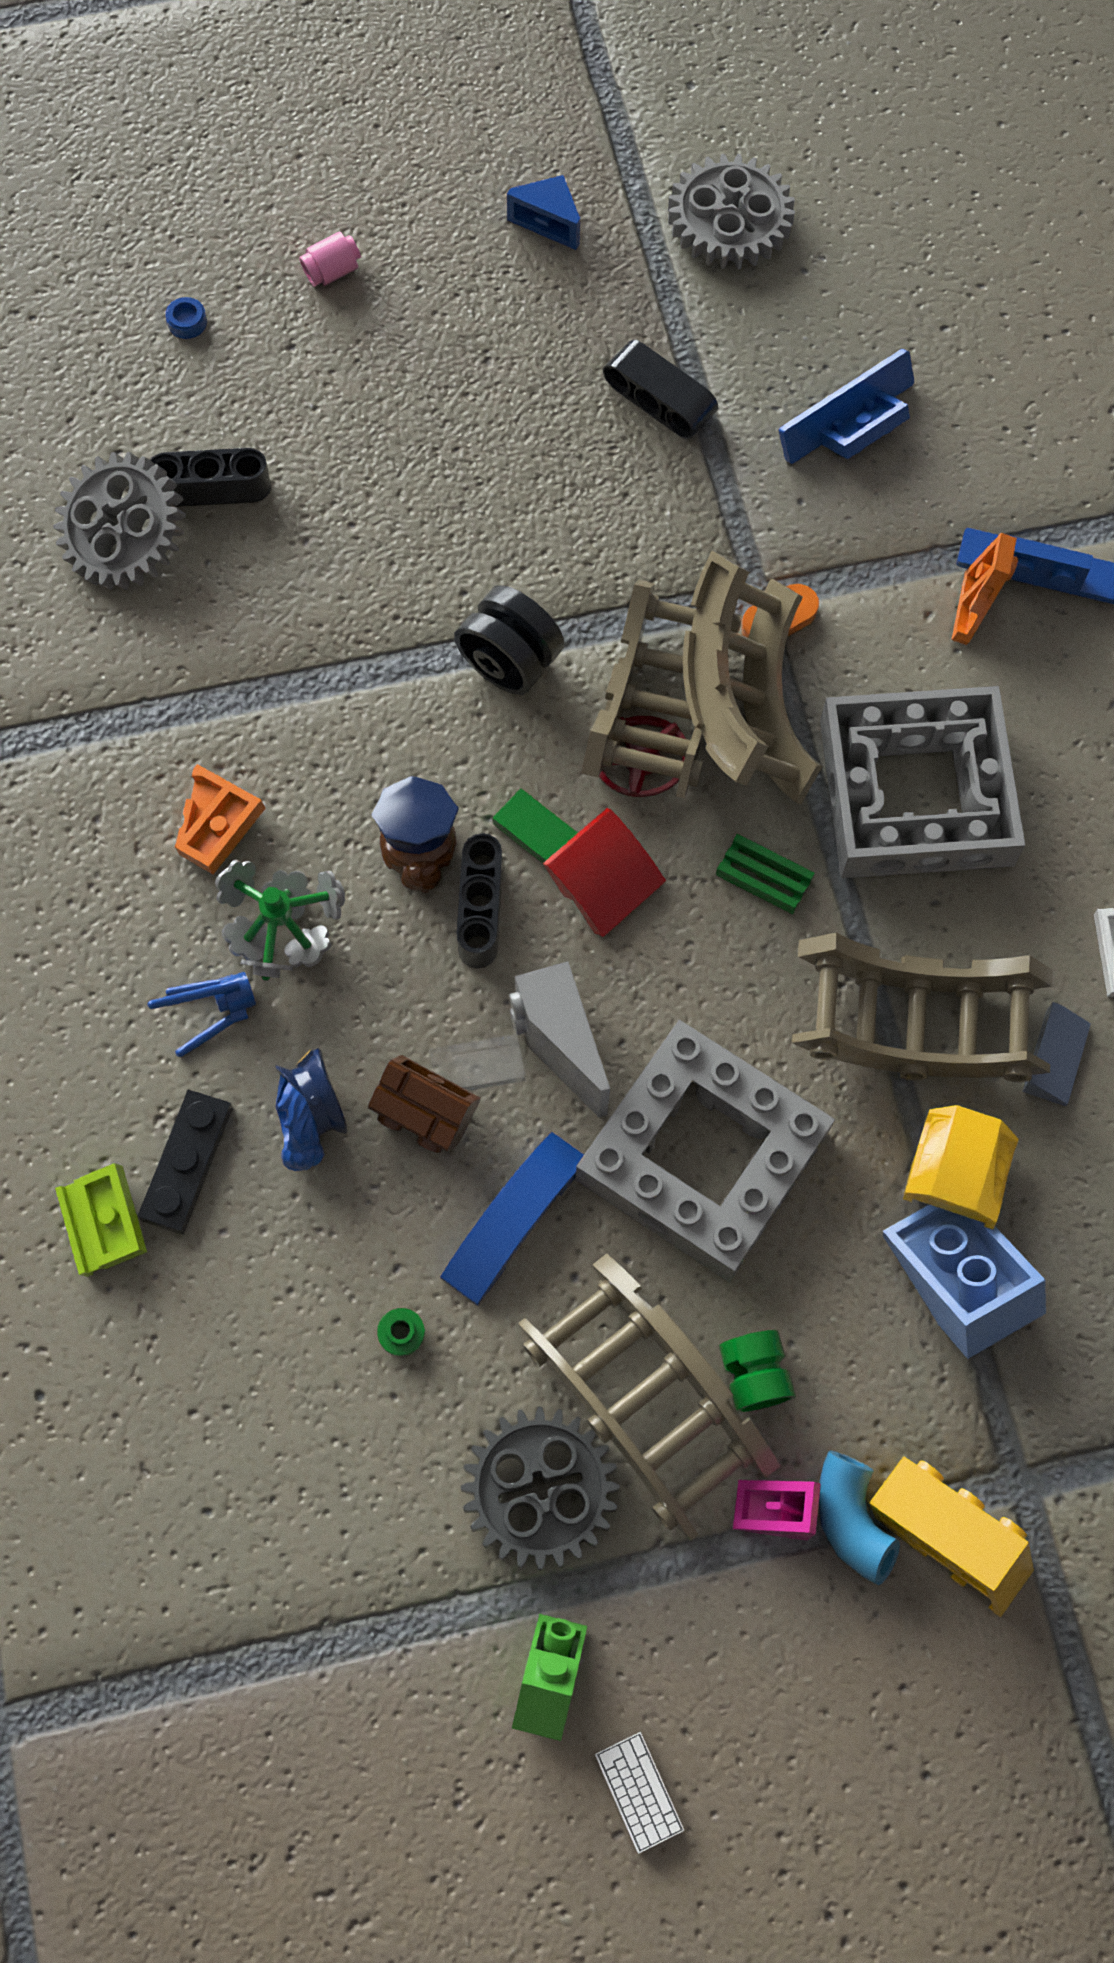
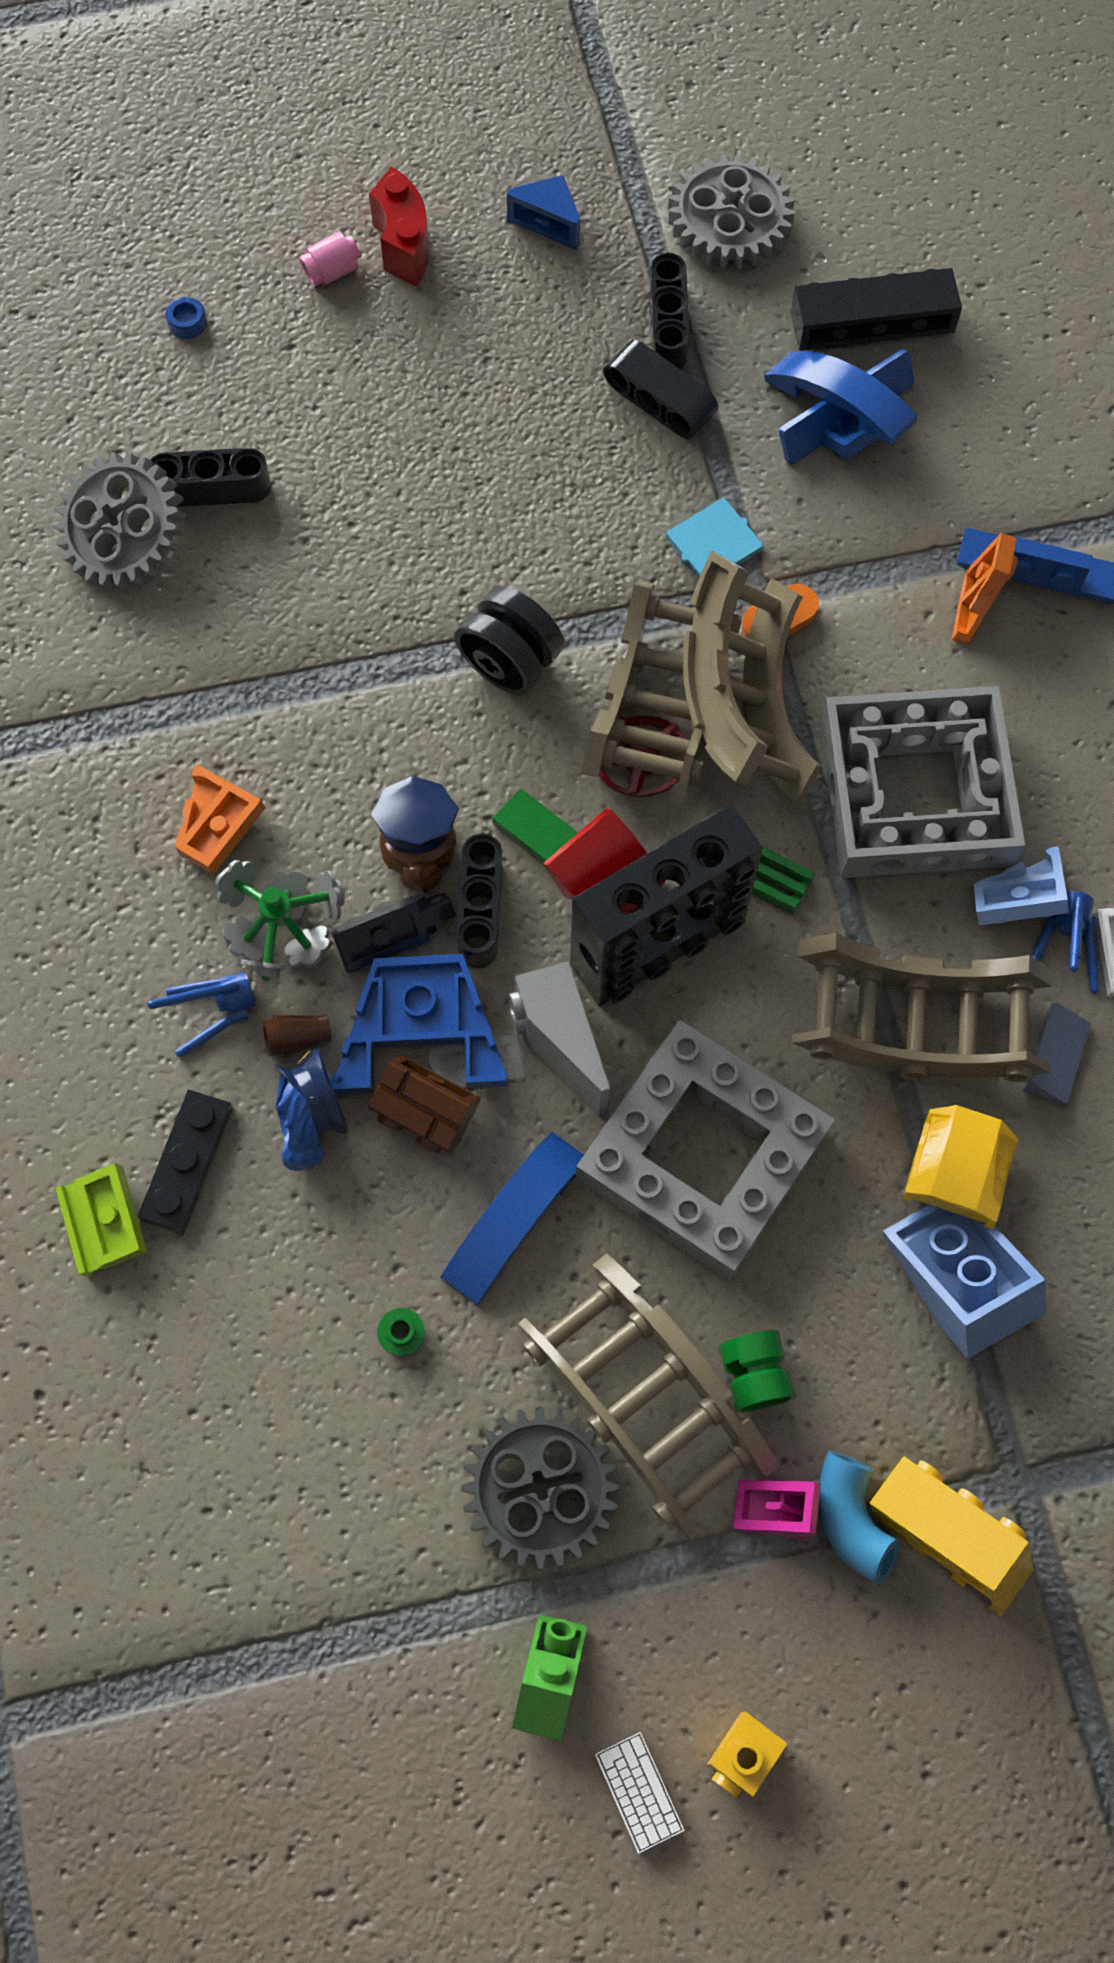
(294, 1033): none -> reddish brown cone
(390, 929): none -> black hinge
(402, 219): none -> red brick
(419, 1004): none -> blue wing
(669, 308): none -> black beam
(714, 873): none -> black brick
(716, 530): none -> medium azure piece
(745, 1756): none -> yellow brick
(848, 387): none -> blue slope
(875, 309): none -> black brick
(1023, 892): none -> light blue wing
(1074, 924): none -> blue plant

